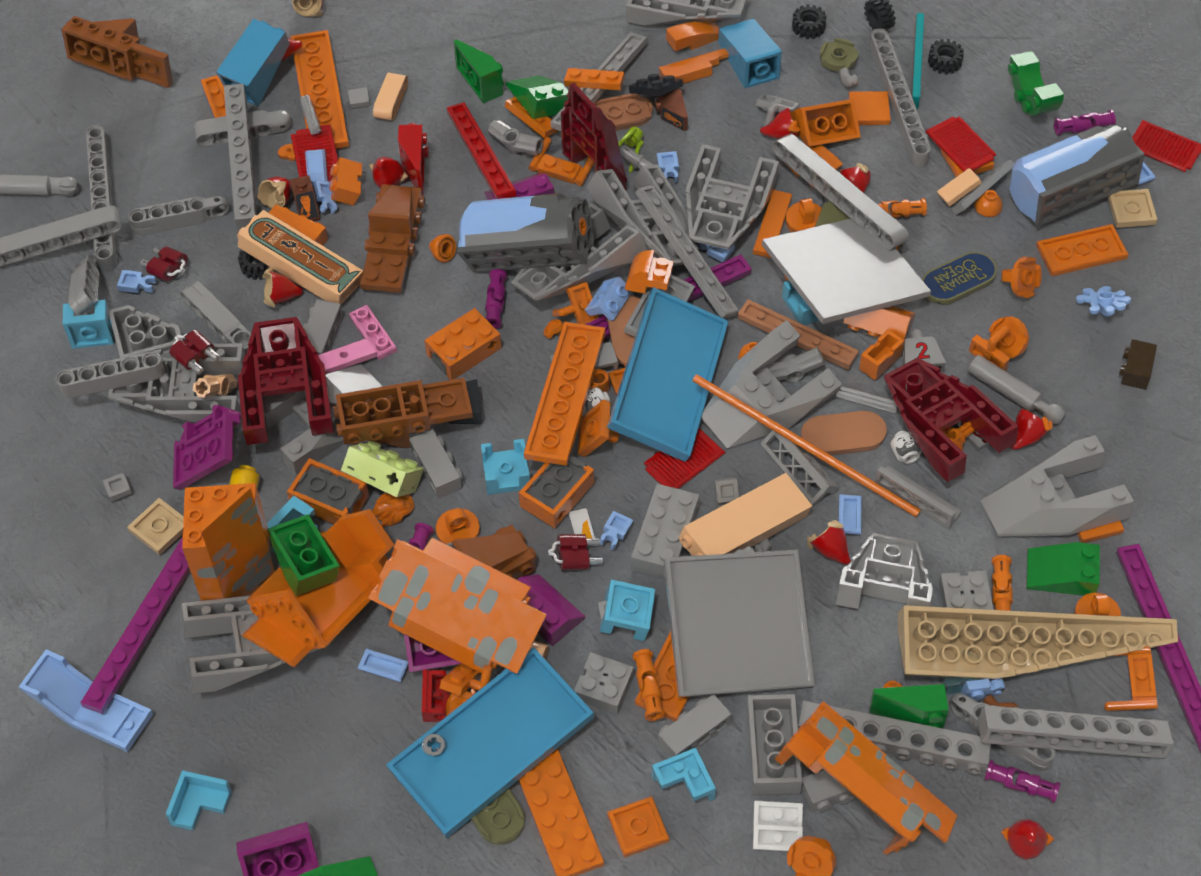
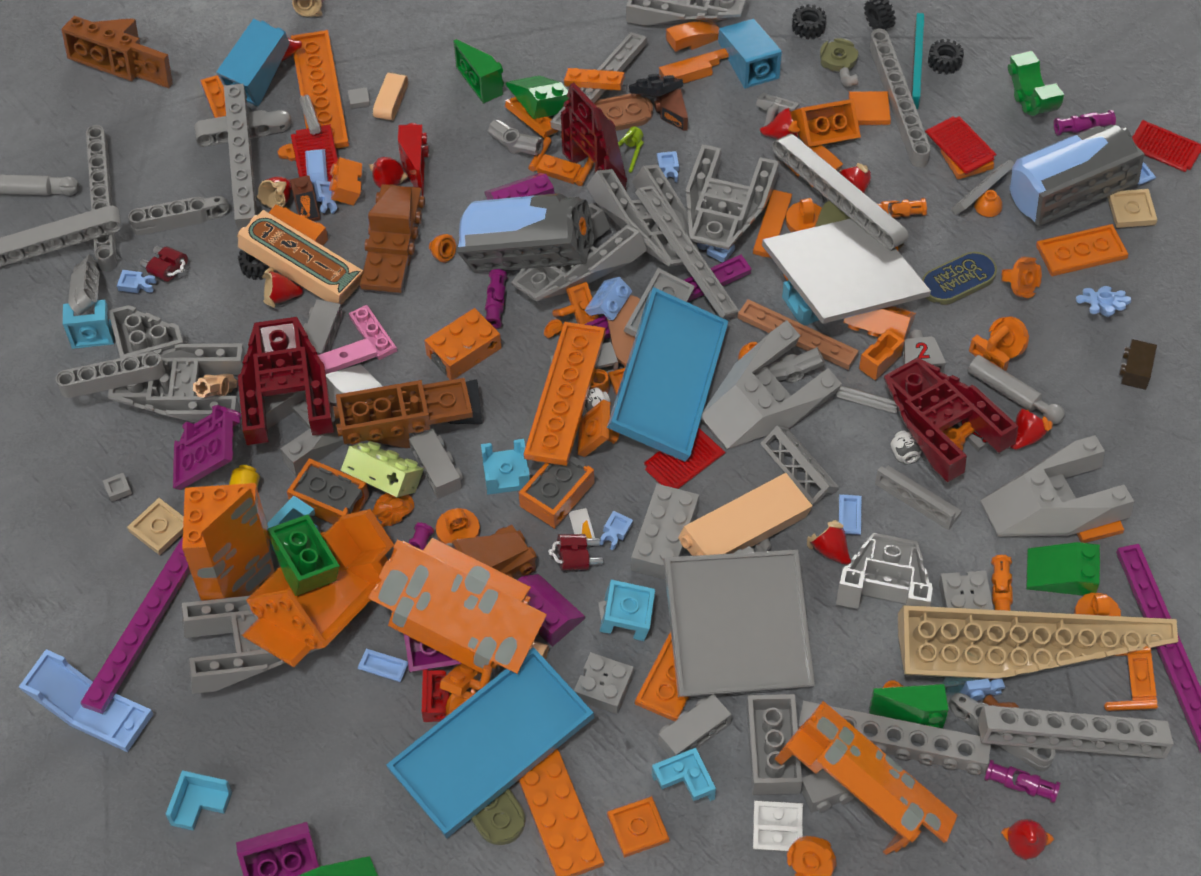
(192, 349): dark red piece -> none
(215, 314): light grey piece -> none
(438, 739): light grey bush -> none
(481, 151): red tile -> none
(635, 159): light grey pin -> none
(648, 272): orange brick -> none
(648, 684): orange piece -> none
(726, 489): light grey plate -> none
(806, 445): orange piece -> none
(845, 432): nougat tile -> none
(959, 187): light nougat tile -> none

